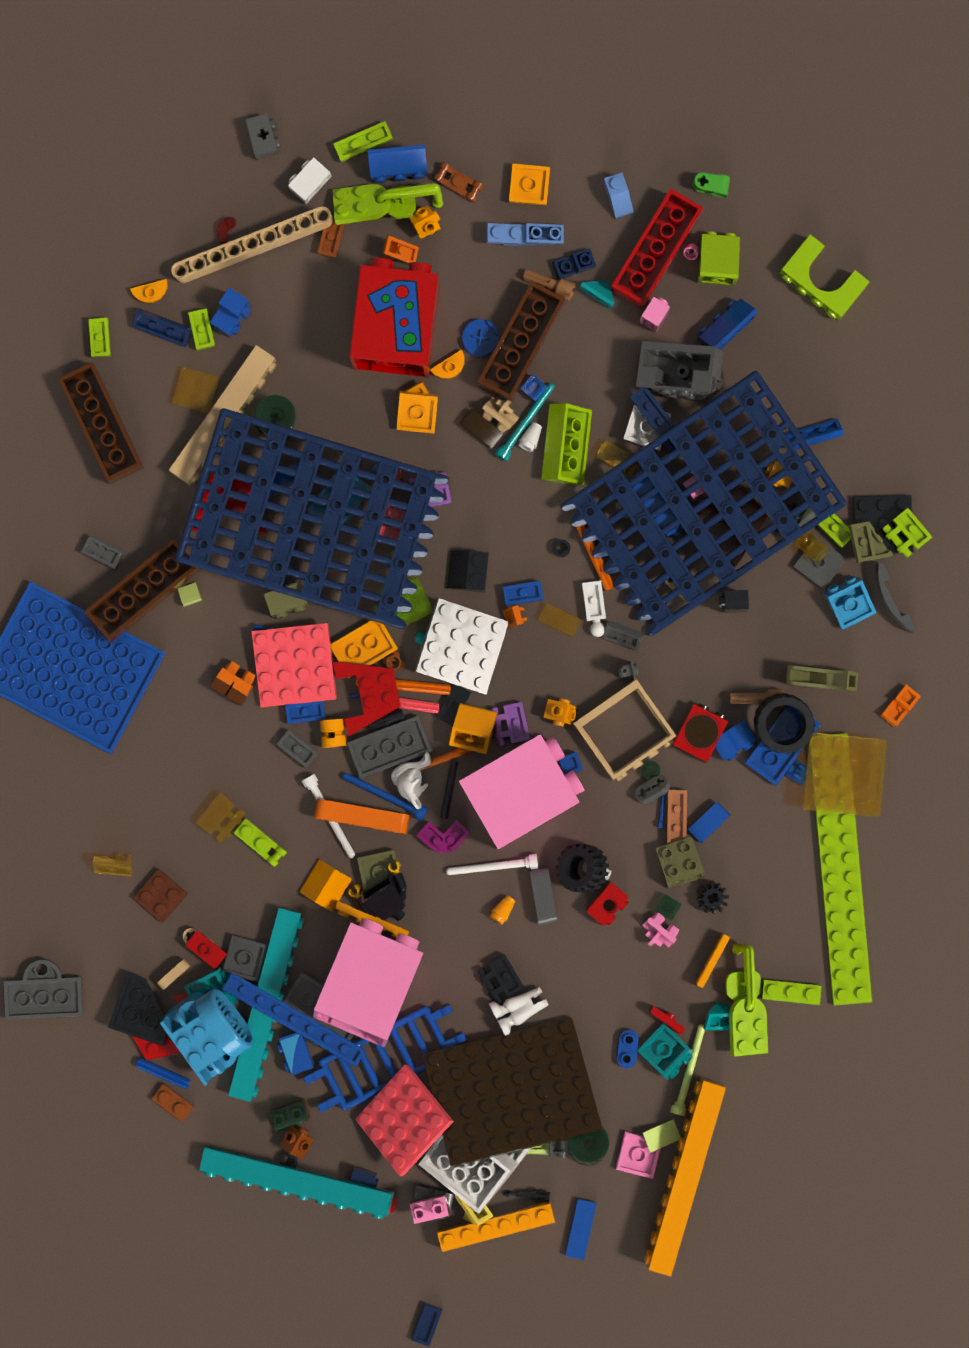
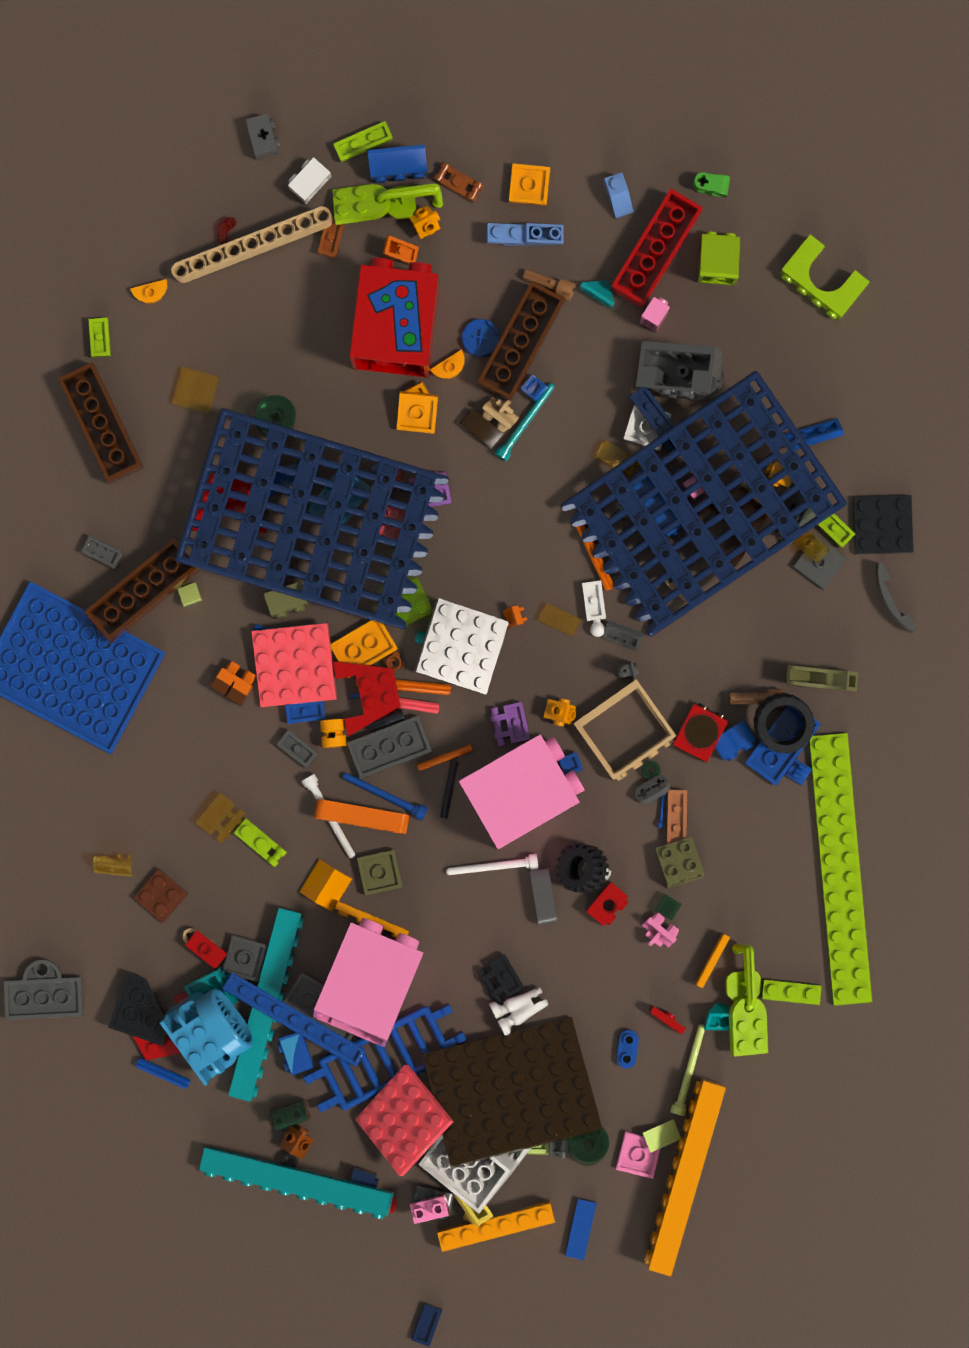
(162, 327): dark blue plate -> none
(171, 976): tan beam -> none
(173, 1102): dark orange plate -> none
(201, 329): lime plate -> none
(231, 313): blue brick -> none
(234, 398): tan brick -> none
(385, 897): black torso -> none
(408, 779): white piece -> none
(443, 842): magenta plate -> none
(450, 706): black plate -> none
(468, 570): black slope -> none
(473, 728): light orange slope -> none
(502, 910): light orange cone -> none
(523, 593): blue plate -> none
(529, 1195): black piece -> none
(530, 438): white cone -> none
(558, 543): black bush -> none
(566, 444): lime slope -> none
(574, 264): dark blue slope -> none
(666, 1051): teal plate -> none
(689, 256): bright pink hinge -> none
(709, 822): blue slope -> none
(711, 890): black gear -> none
(727, 325): blue slope -> none
(734, 601): black brick -> none
(845, 774): clear yellow plate -> none
(849, 602): dark azure plate -> none
(866, 543): olive wing -> none
(900, 706): orange slope -> none
(911, 528): lime plate -> none

